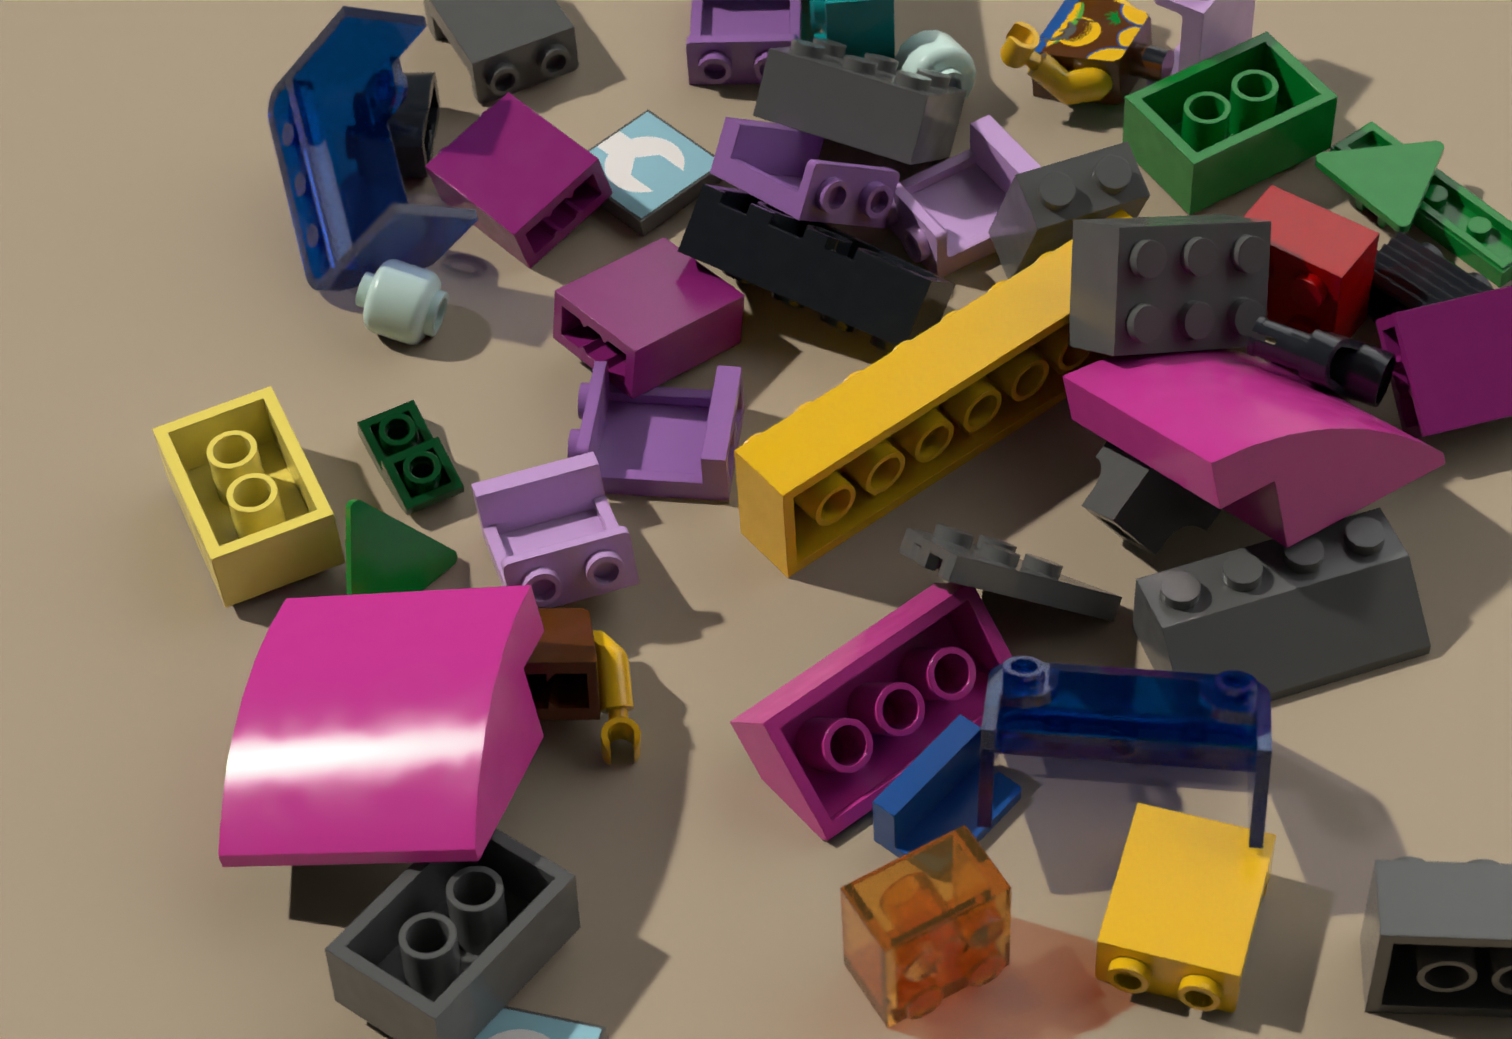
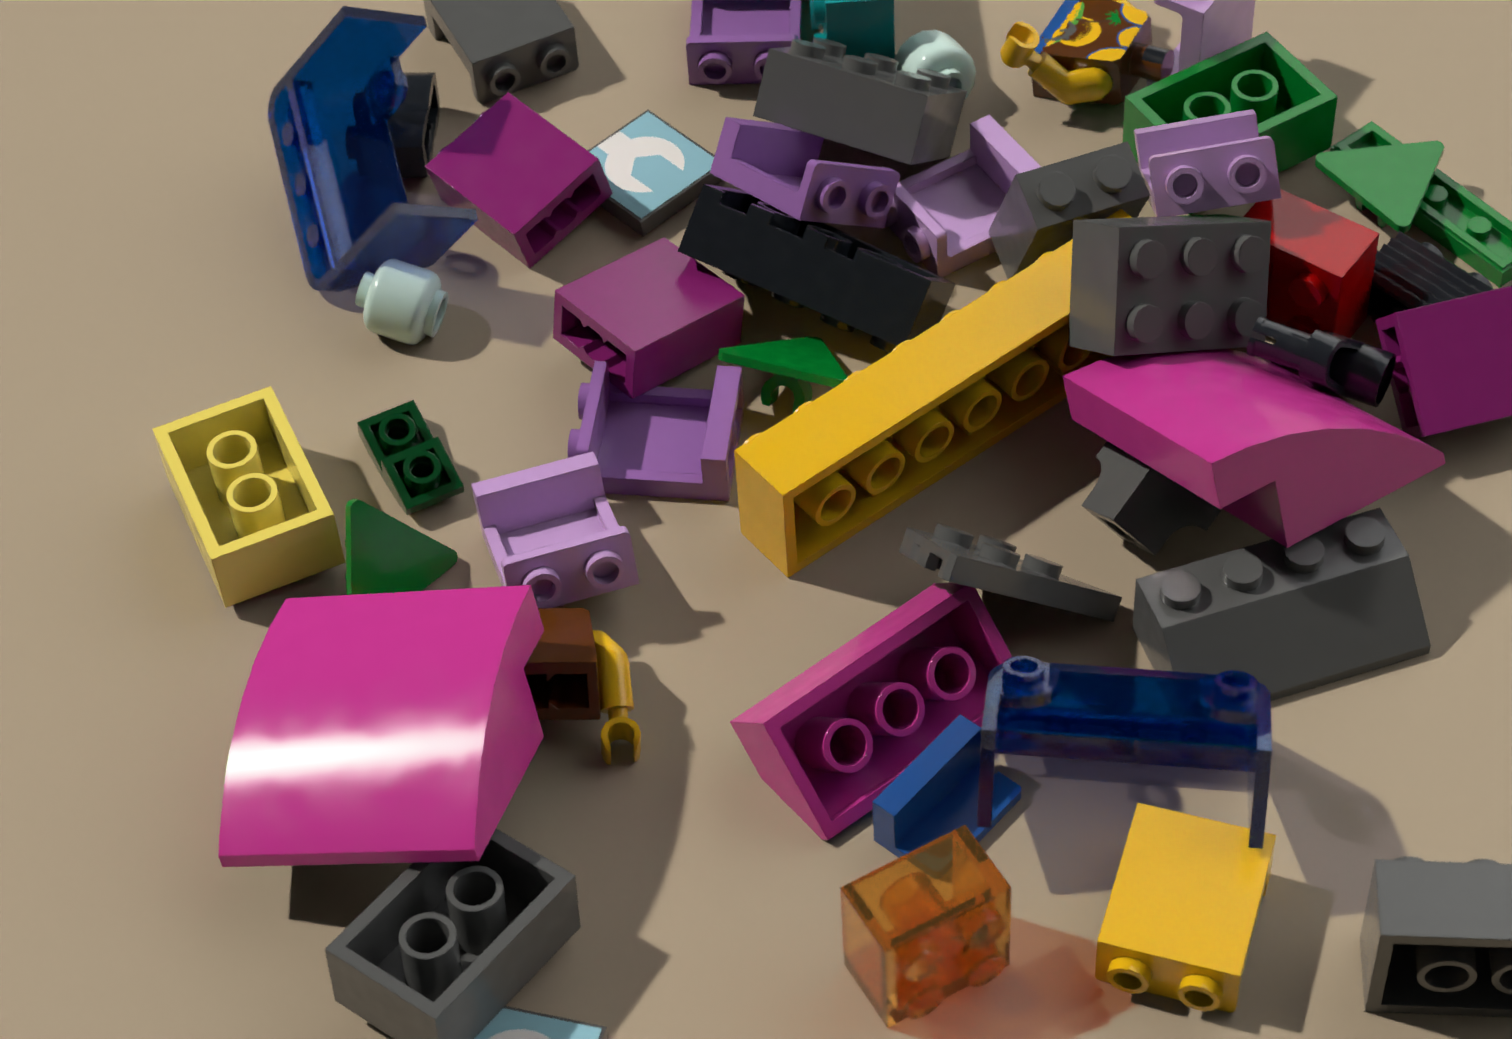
(793, 364): none -> green piece
(1207, 164): none -> lavender panel

